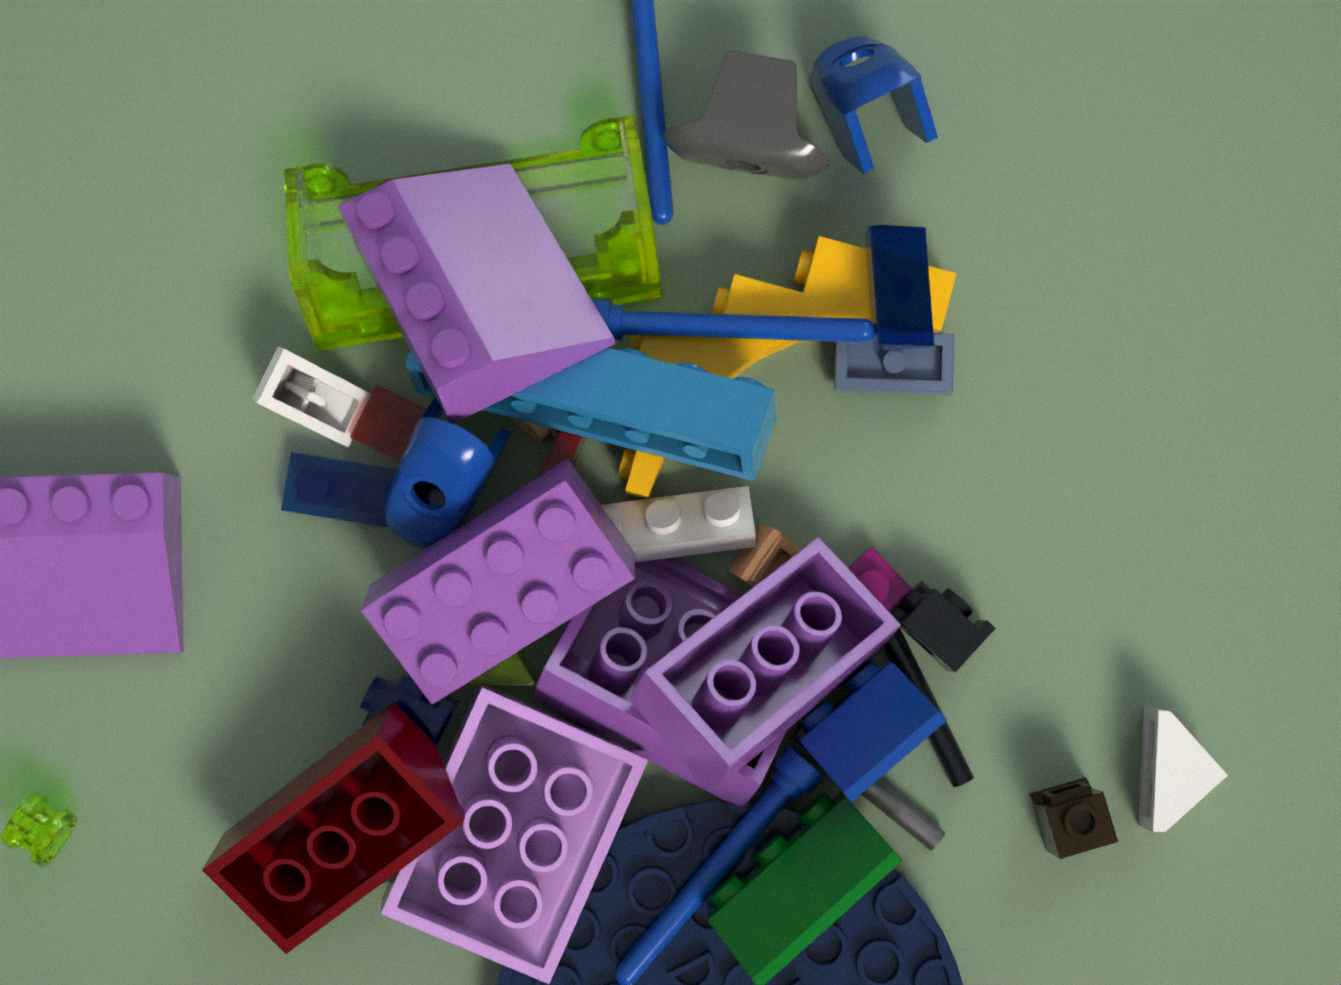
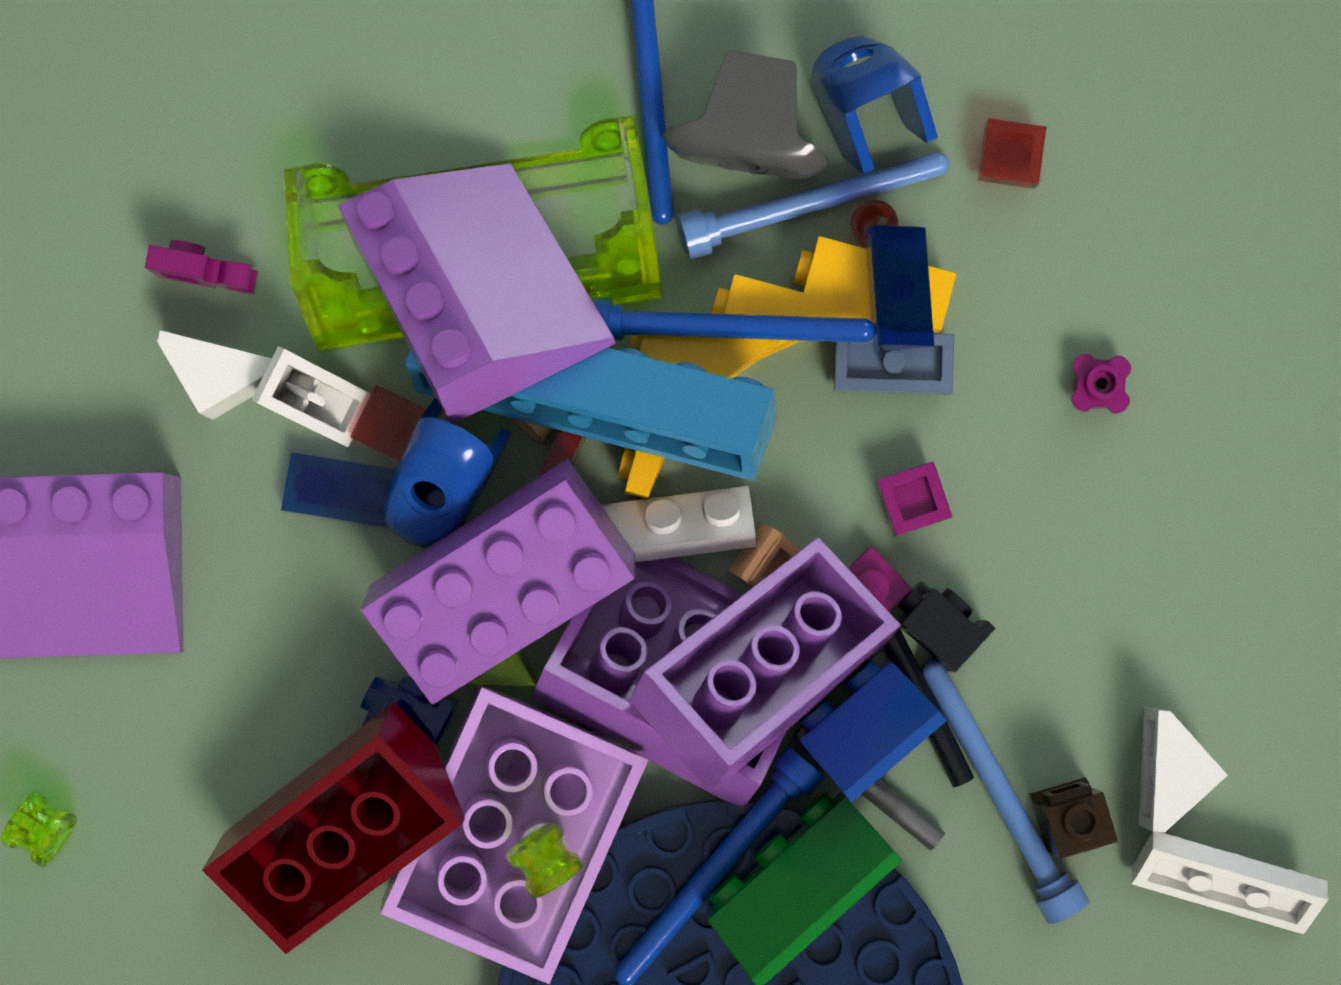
(188, 264): none -> magenta plate
(213, 374): none -> white slope
(544, 859): none -> clear neon green wheel
(704, 231): none -> medium blue piece
(870, 214): none -> clear red hinge
(913, 498): none -> magenta plate
(1012, 153): none -> clear red plate
(1057, 893): none -> medium blue piece
(1088, 395): none -> magenta plate
(1229, 882): none -> white plate

